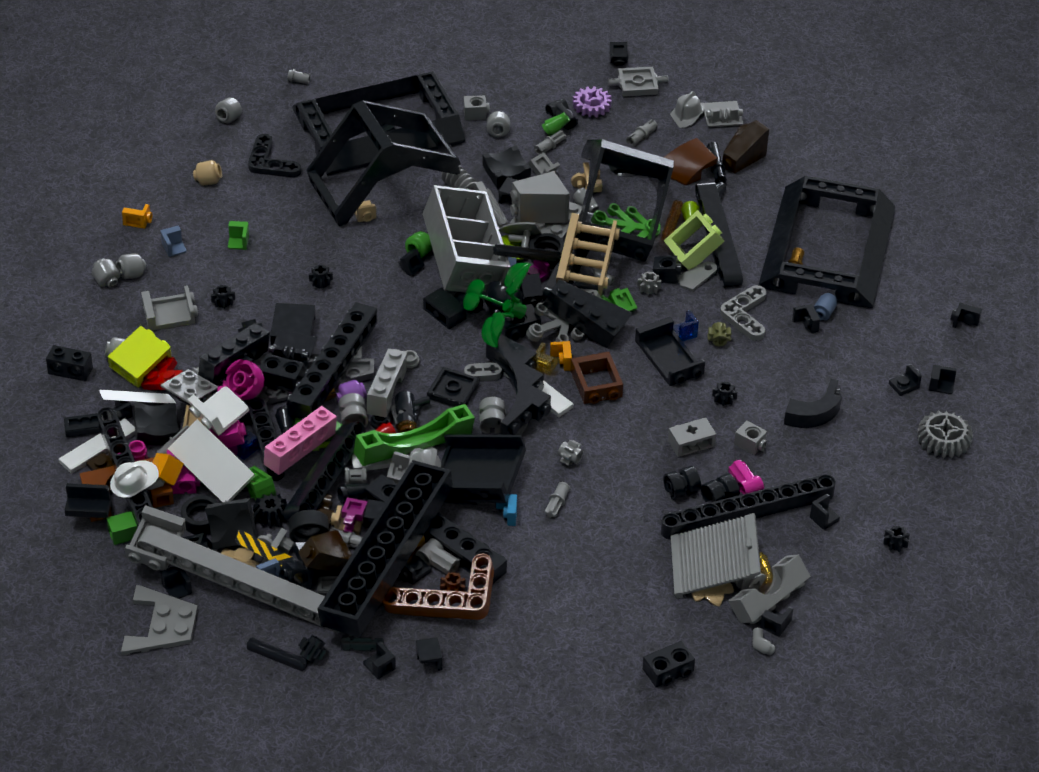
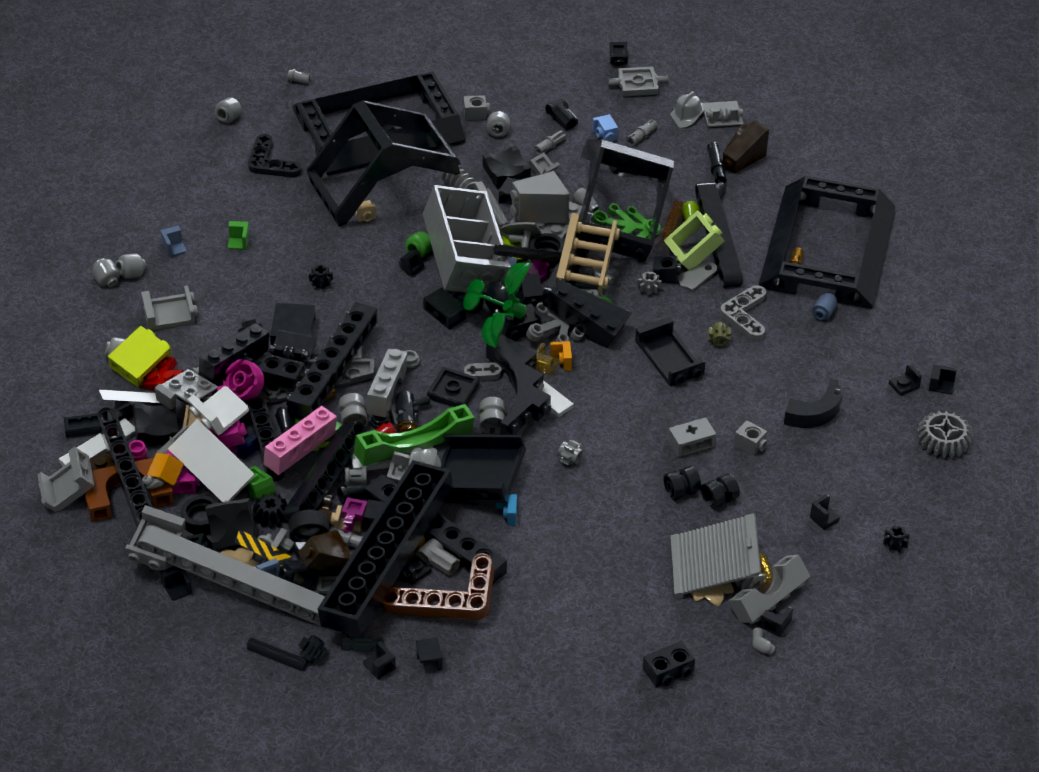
(66, 483): none -> light grey panel
(69, 363): black brick -> none
(87, 500): black panel -> none
(121, 527): bright green panel -> none
(133, 478): white piece -> none
(136, 217): light orange bracket -> none
(165, 396): none -> light grey tile
(170, 623): light grey wing -> none
(207, 173): tan head -> none
(222, 296): black gear -> none
(351, 387): medium lavender head -> none
(452, 582): reddish brown gear -> none
(555, 124): bright green cone -> none
(557, 499): light grey axle -> none
(581, 180): tan hips -> none
(592, 101): lavender gear -> none
(592, 364): reddish brown window -> none
(605, 128): none -> light blue brick
(623, 299): bright green bracket -> none
(688, 329): clear blue panel -> none
(690, 161): reddish brown slope -> none
(724, 393): black gear -> none
(745, 478): dark pink piece -> none
(760, 502): black beam -> none
(809, 317): black bracket -> none
(966, 313): black bracket -> none

